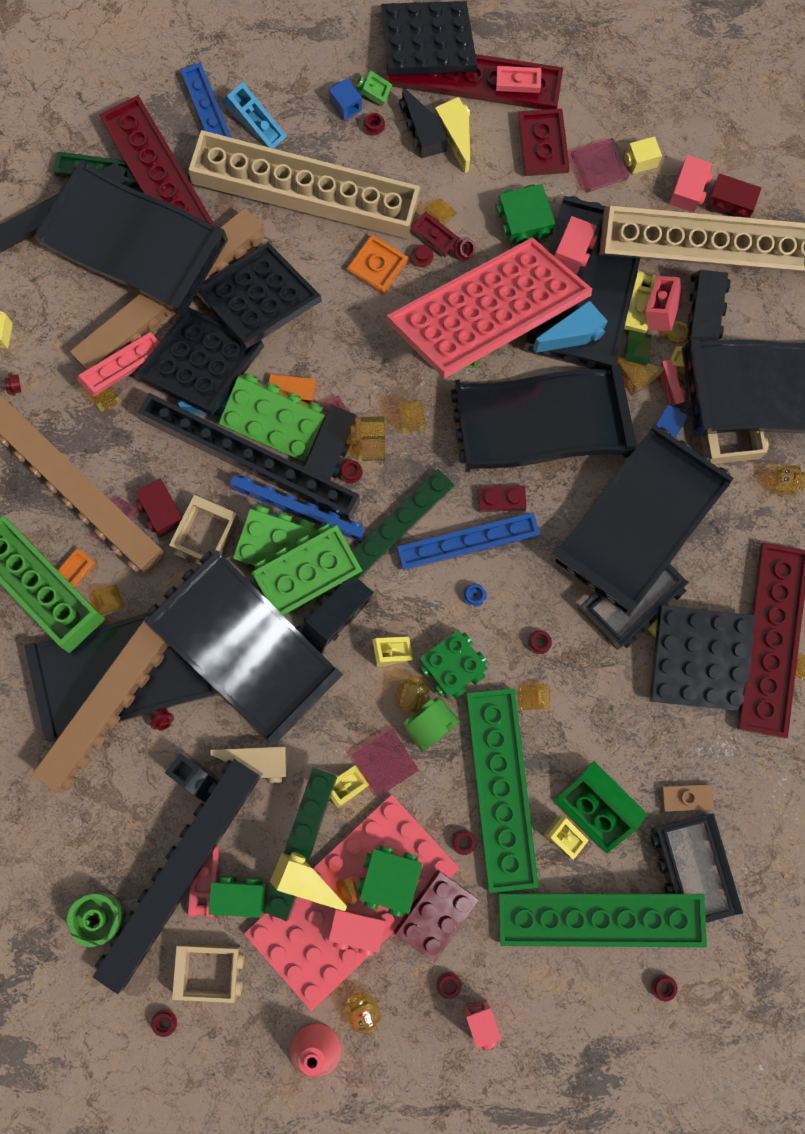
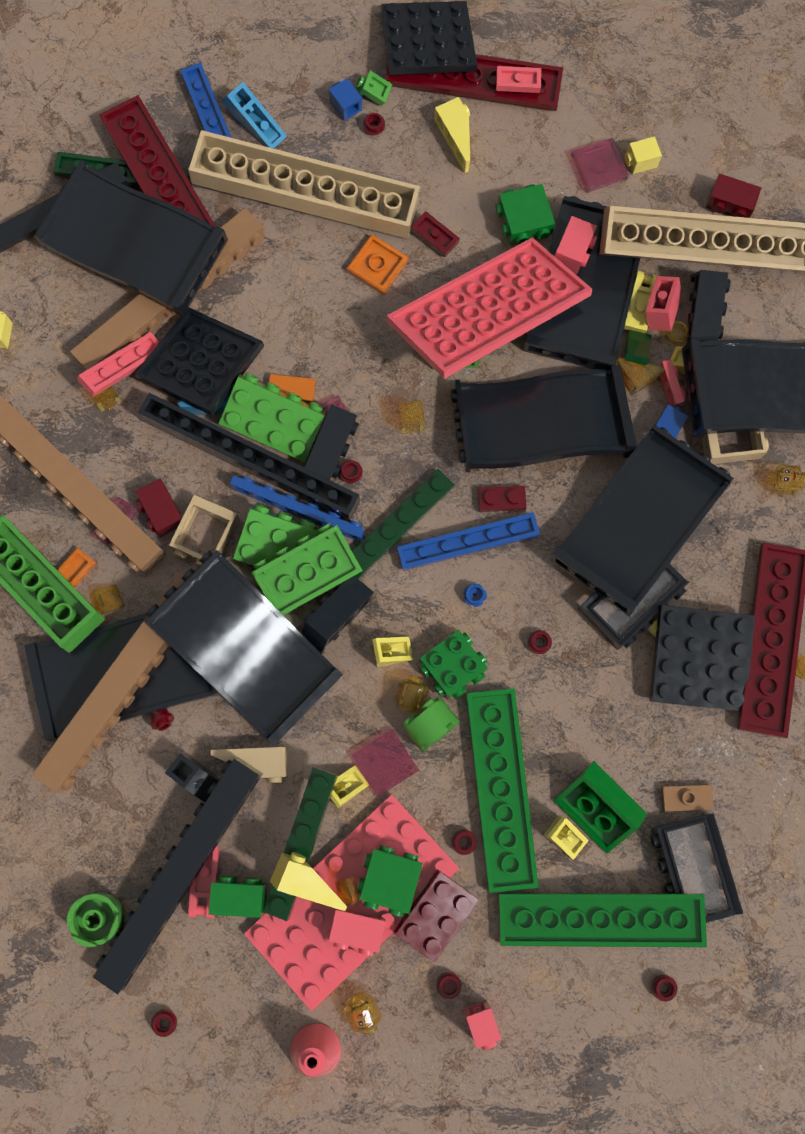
(12, 384): dark red plate -> none
(182, 967): tan window -> none
(258, 295): black plate -> none
(369, 438): clear yellow brick -> none
(422, 255): dark red plate -> none
(426, 127): black slope -> none
(441, 211): clear yellow slope -> none
(469, 248): dark red plate -> none
(535, 697): clear yellow slope -> none
(543, 142): dark red plate -> none
(574, 330): dark azure slope -> none
(690, 184): coral brick -> none

